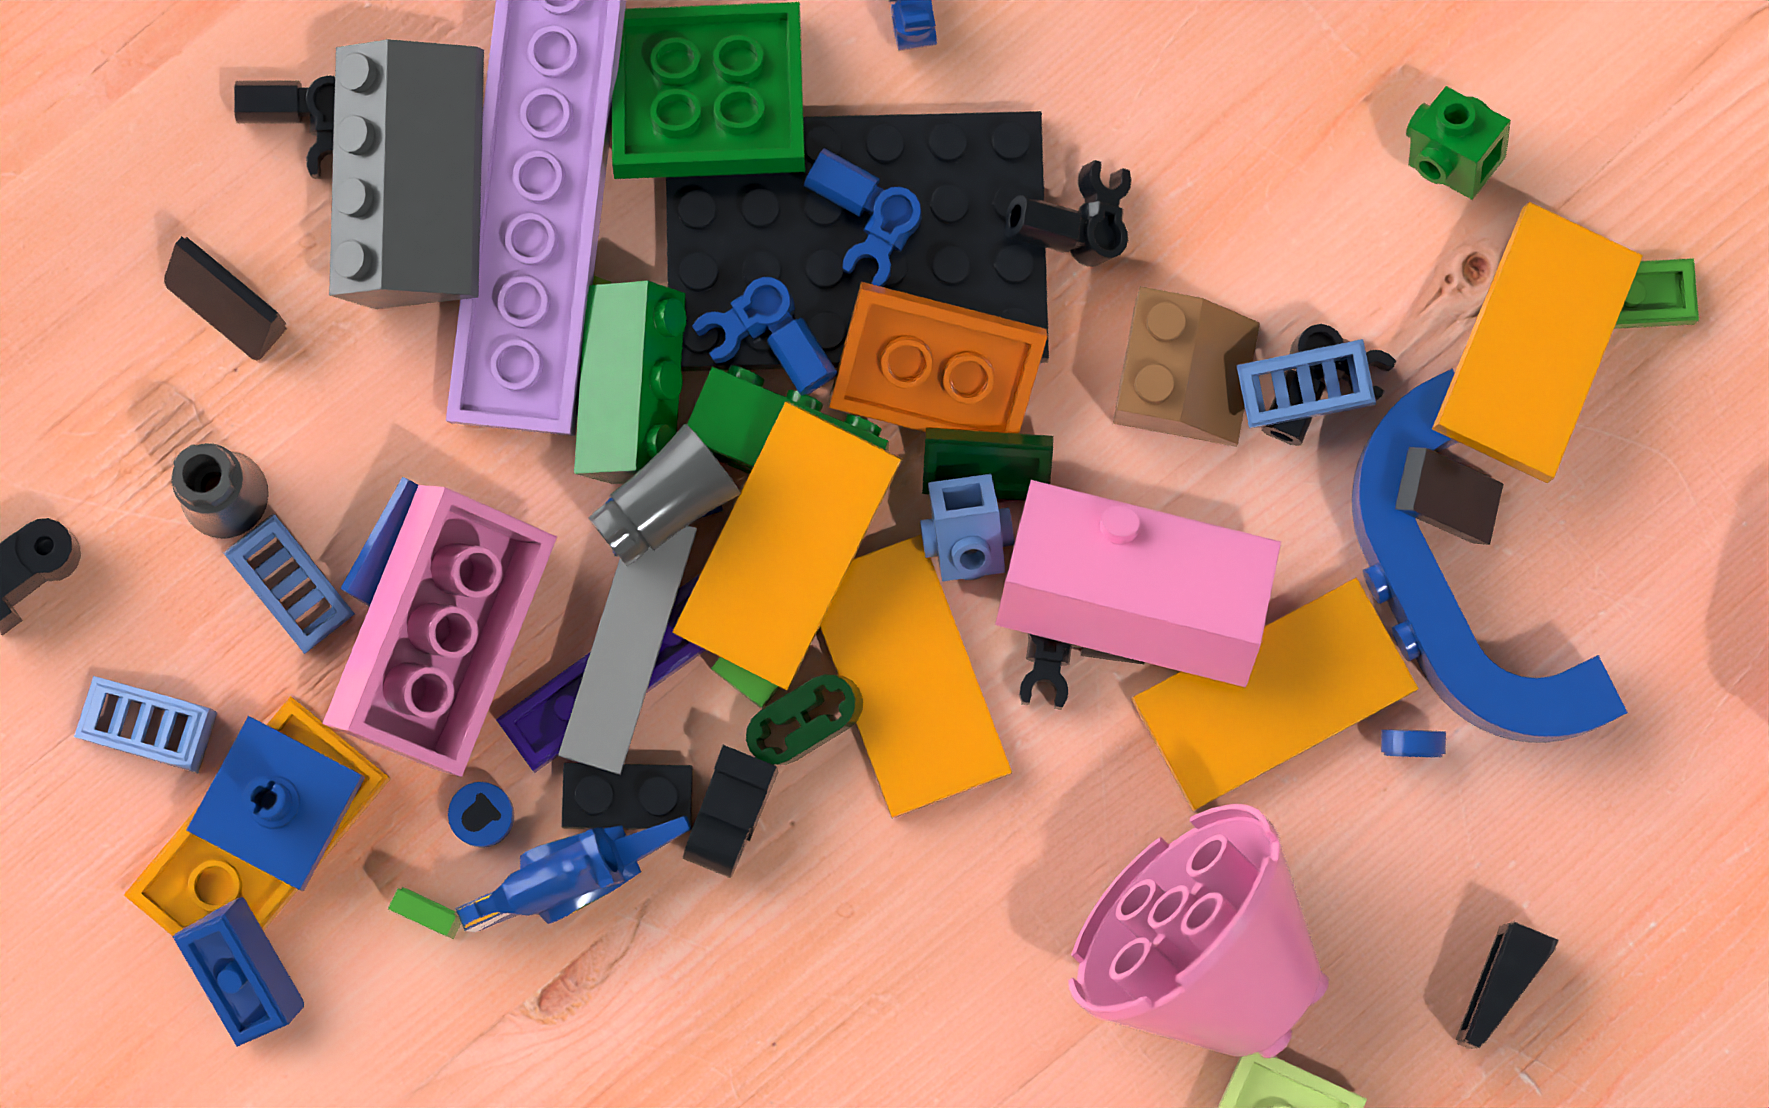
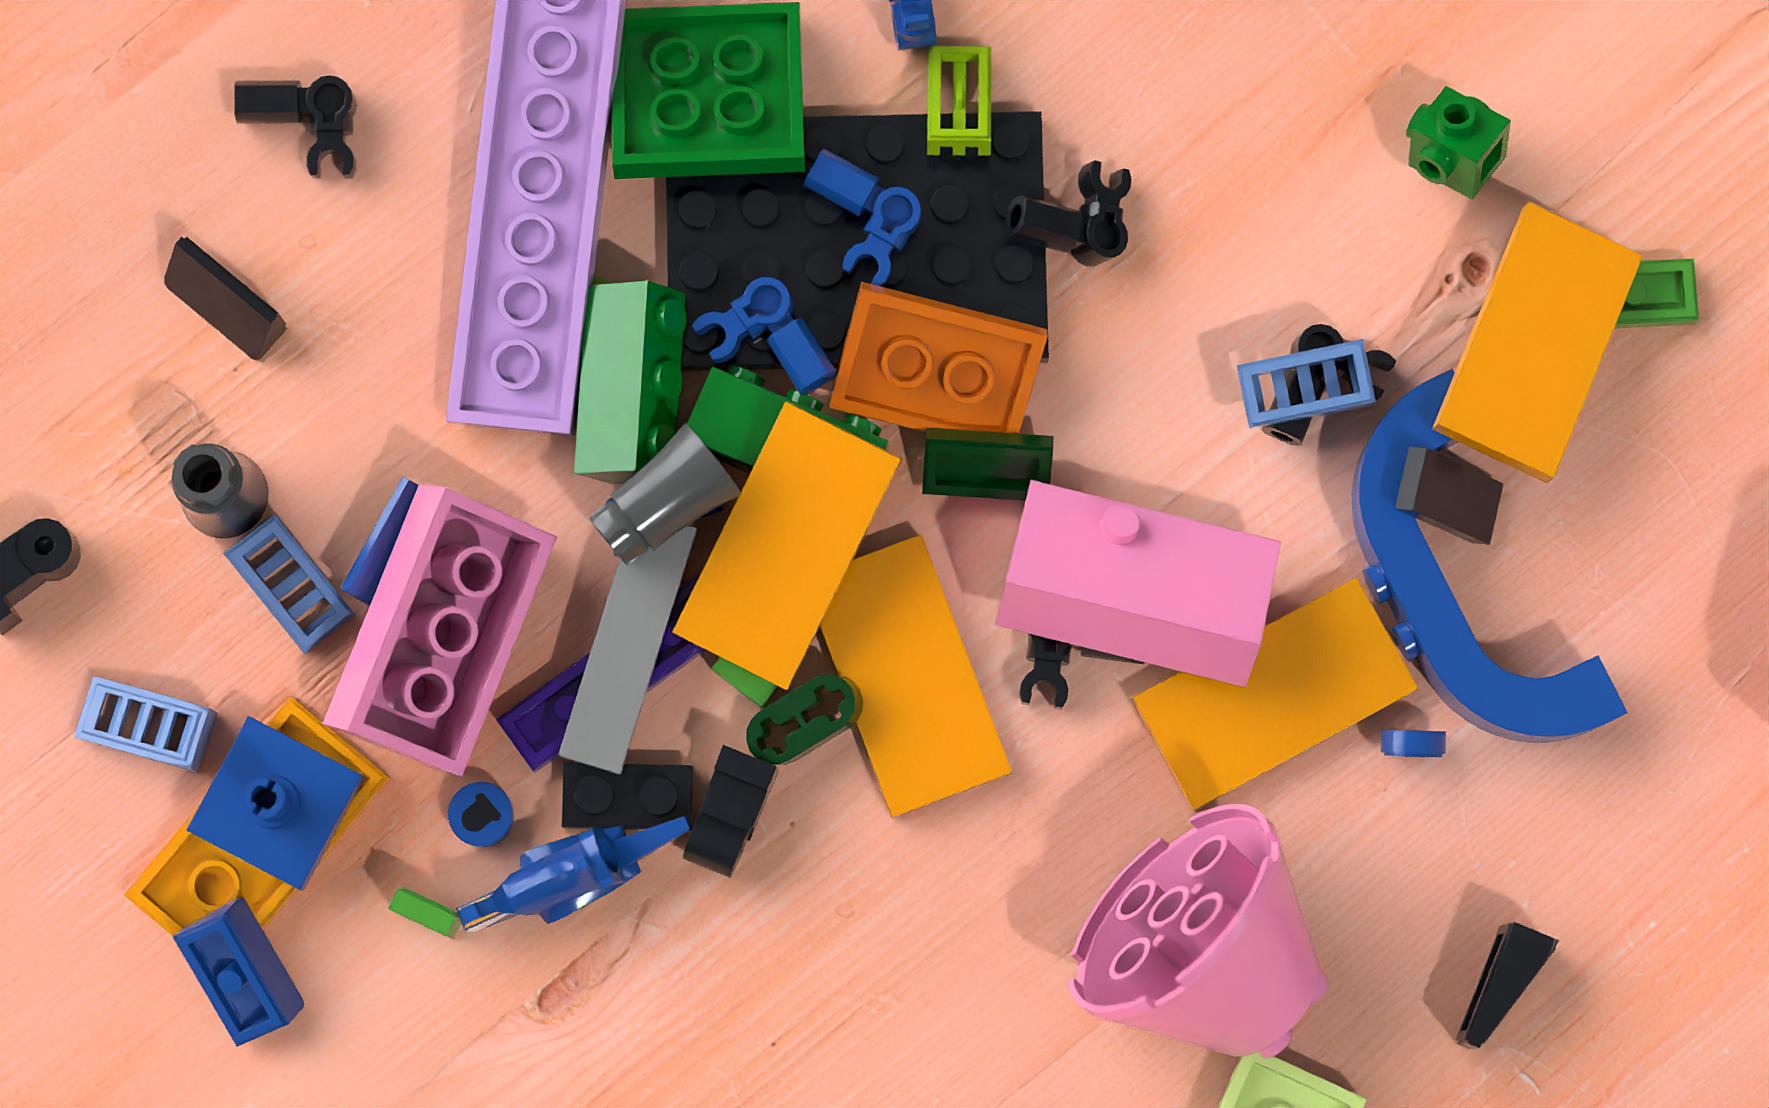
(406, 173): dark grey slope -> none
(959, 136): none -> lime tile
(966, 528): medium blue brick -> none
(1184, 367): medium nougat slope -> none

